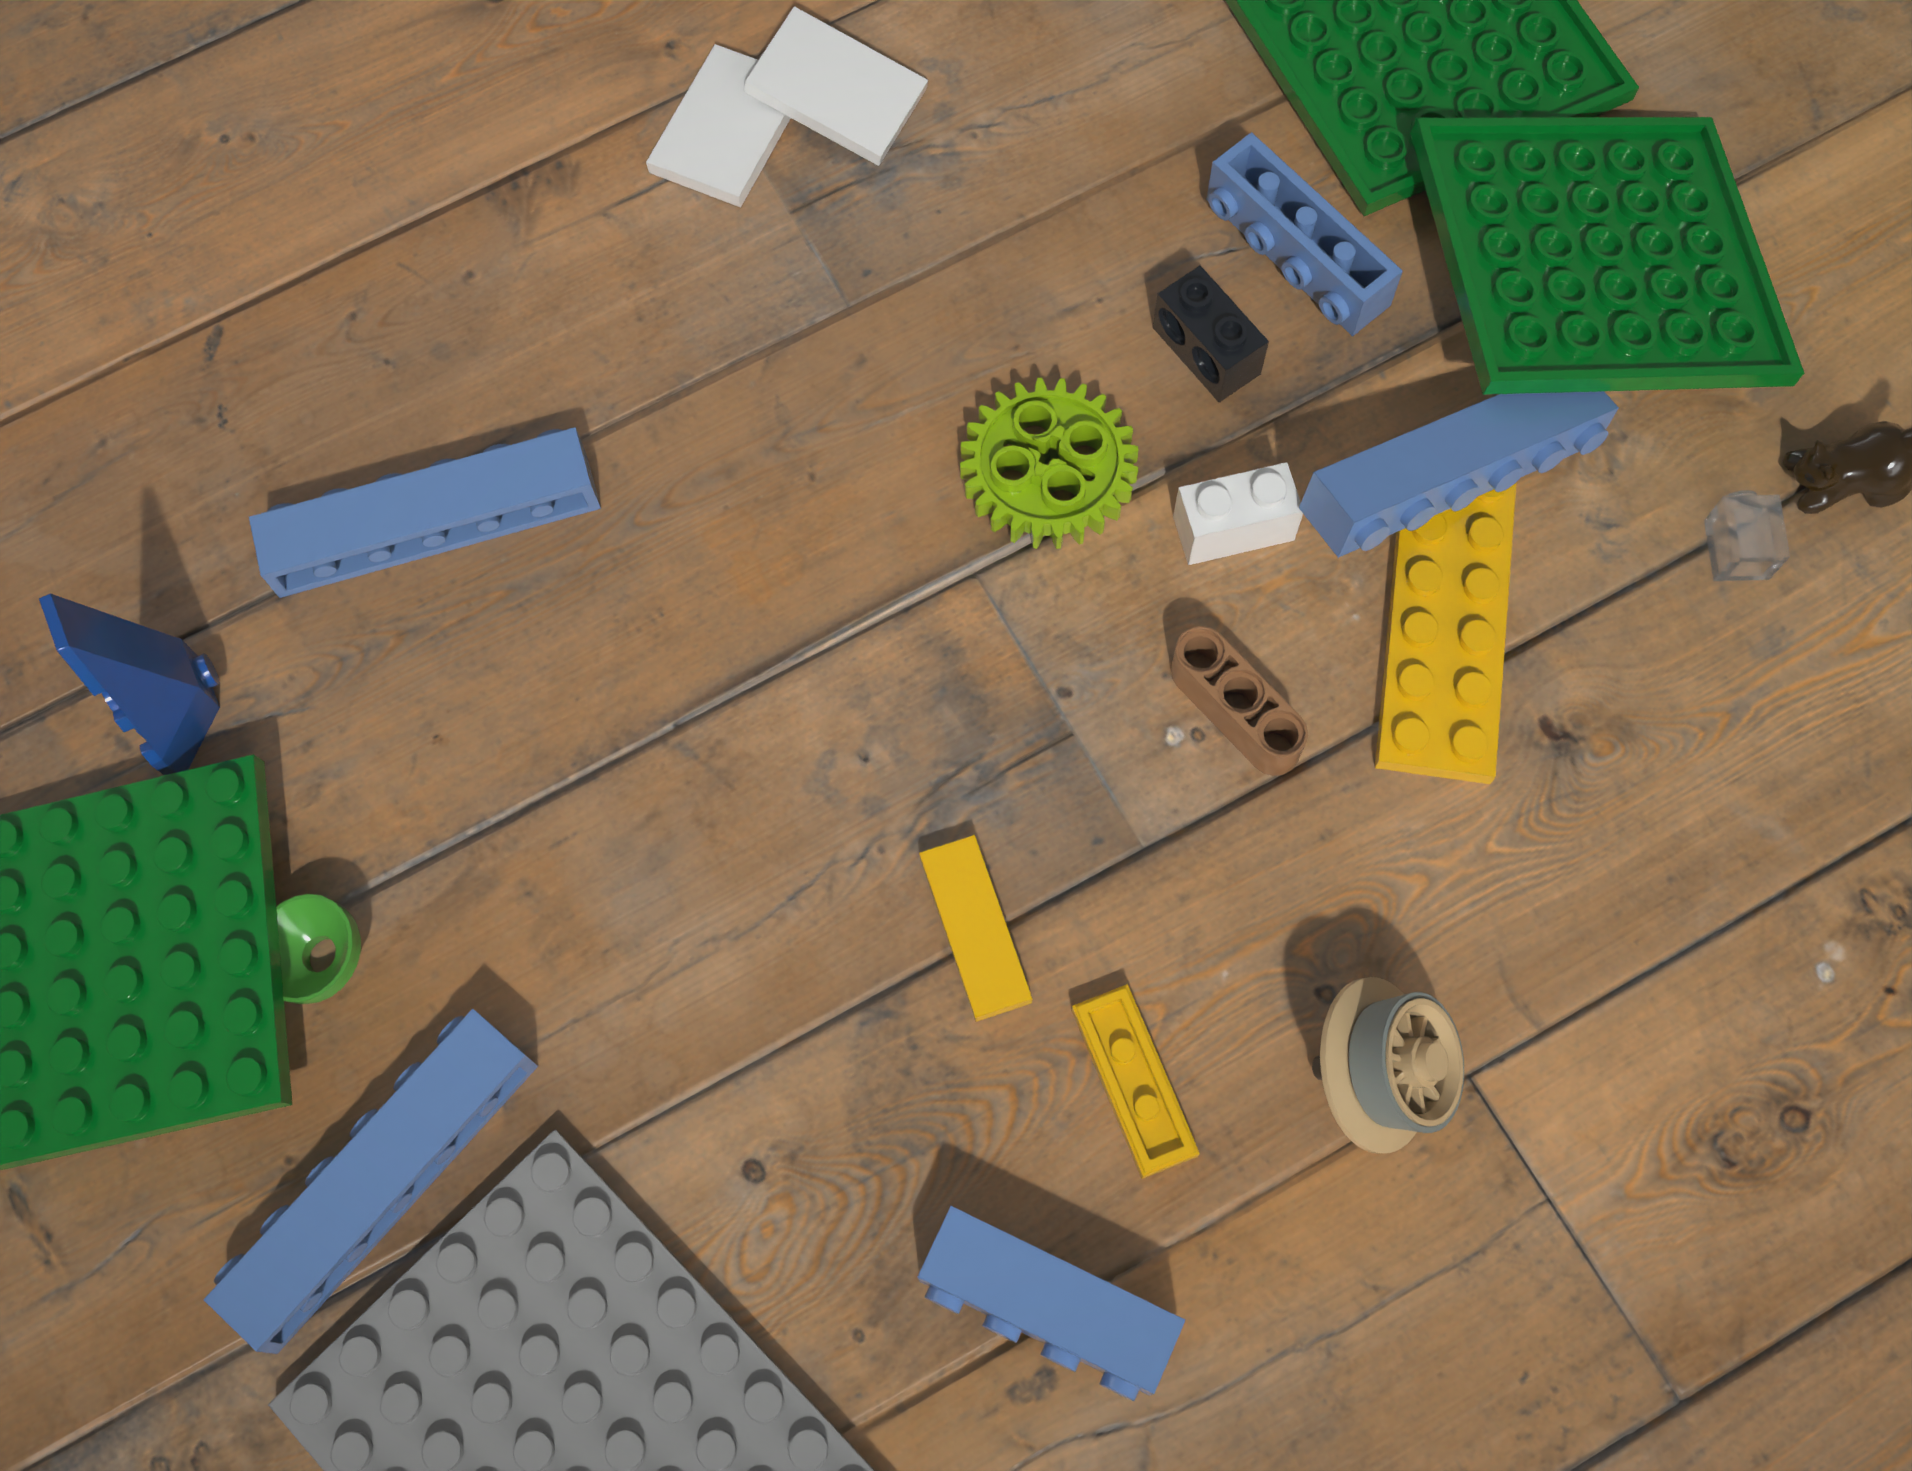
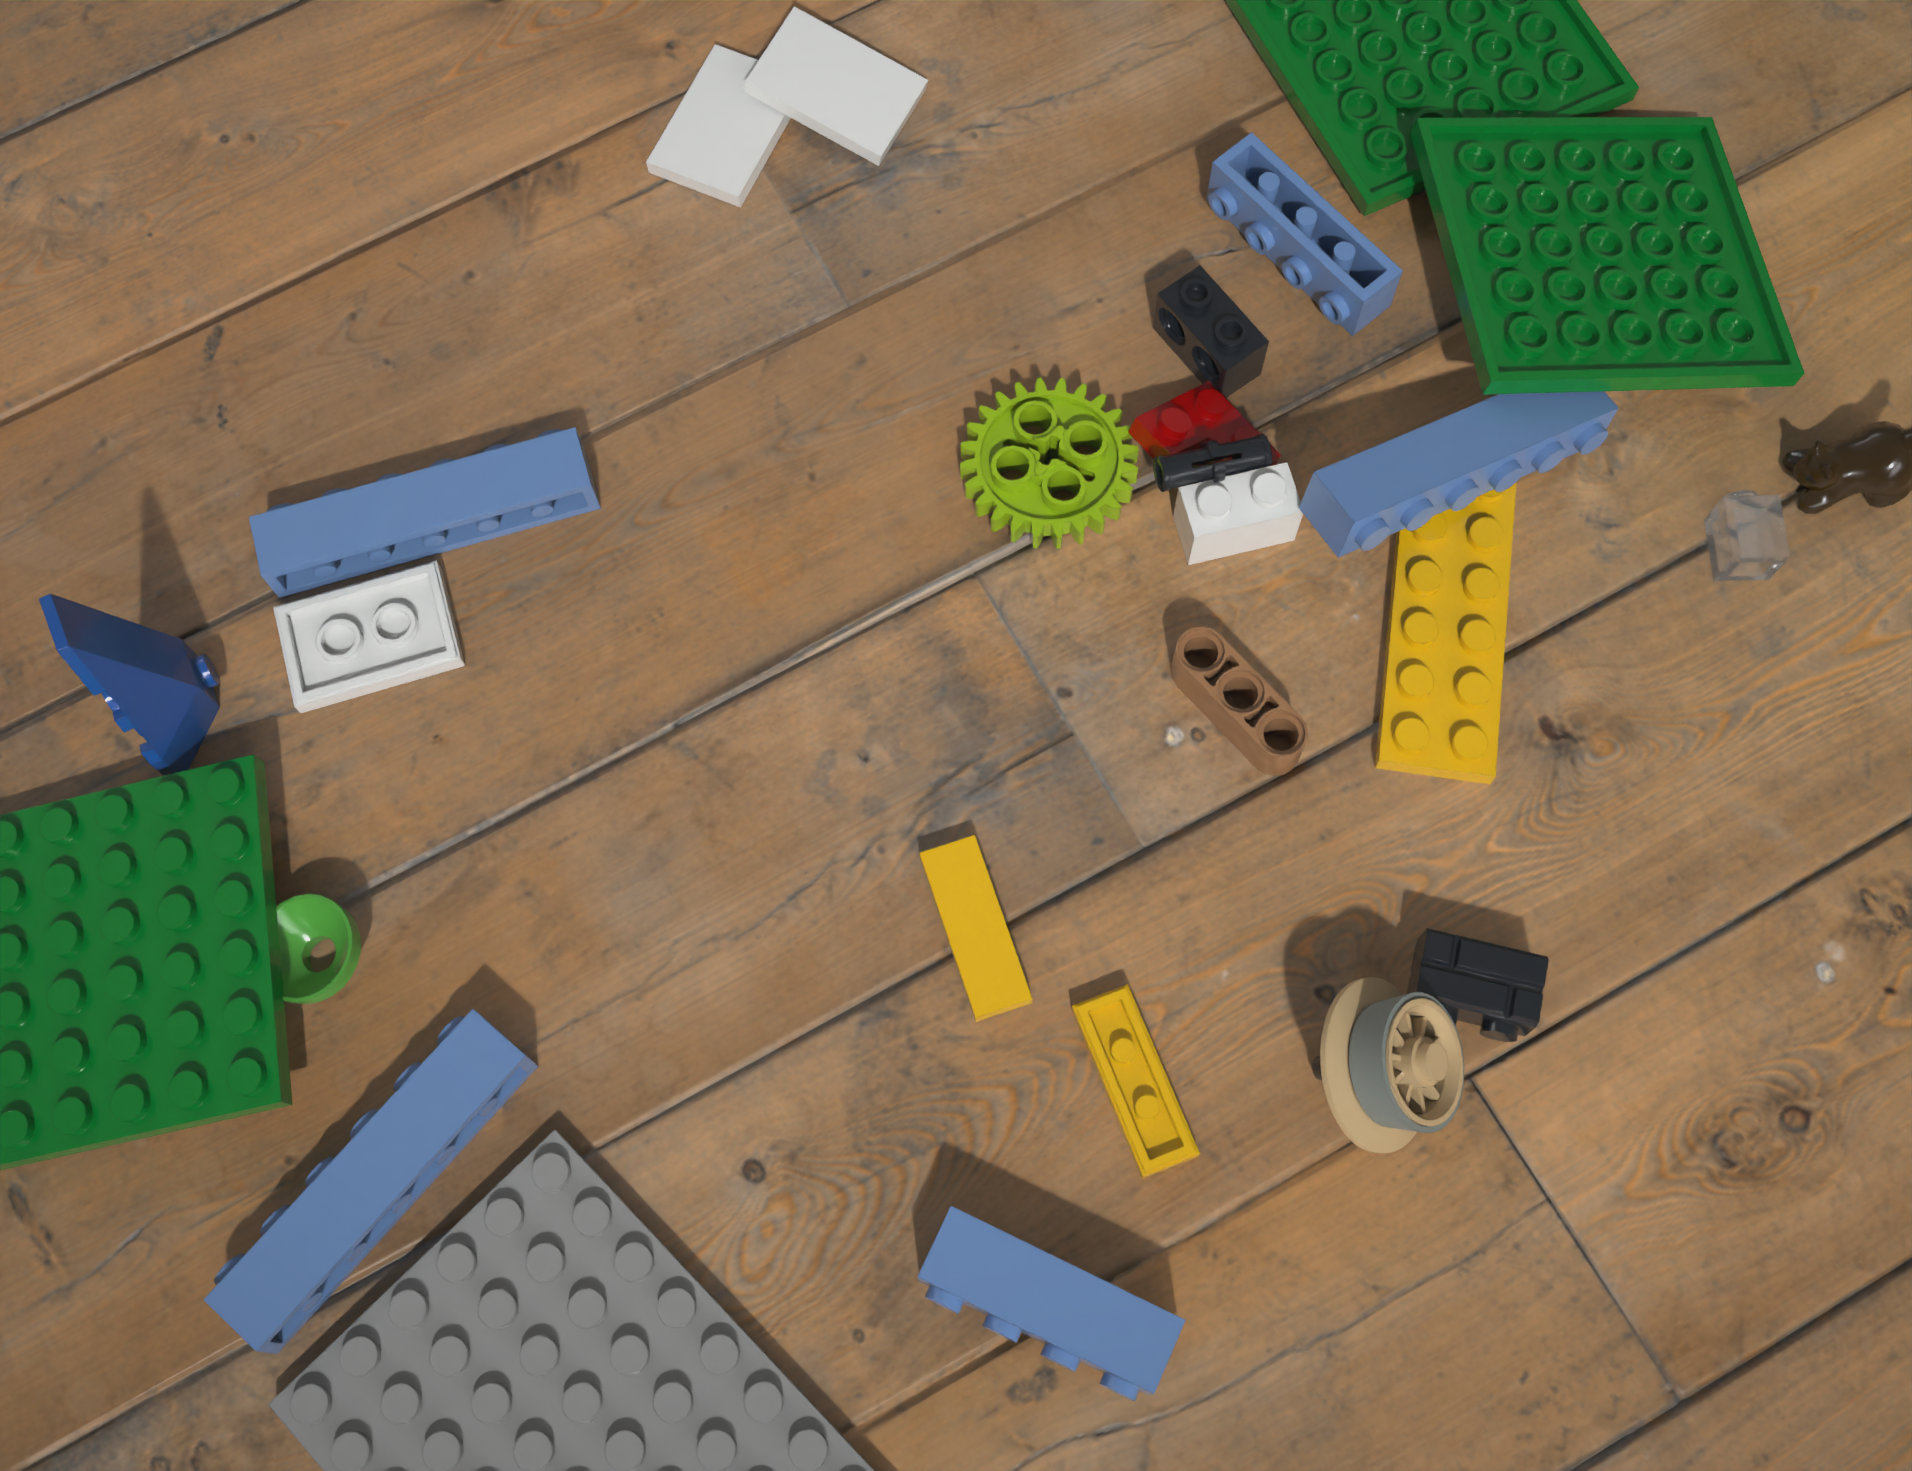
(368, 636): none -> white tile
(1177, 468): none -> black pin
(1190, 420): none -> red plate
(1481, 982): none -> black brick

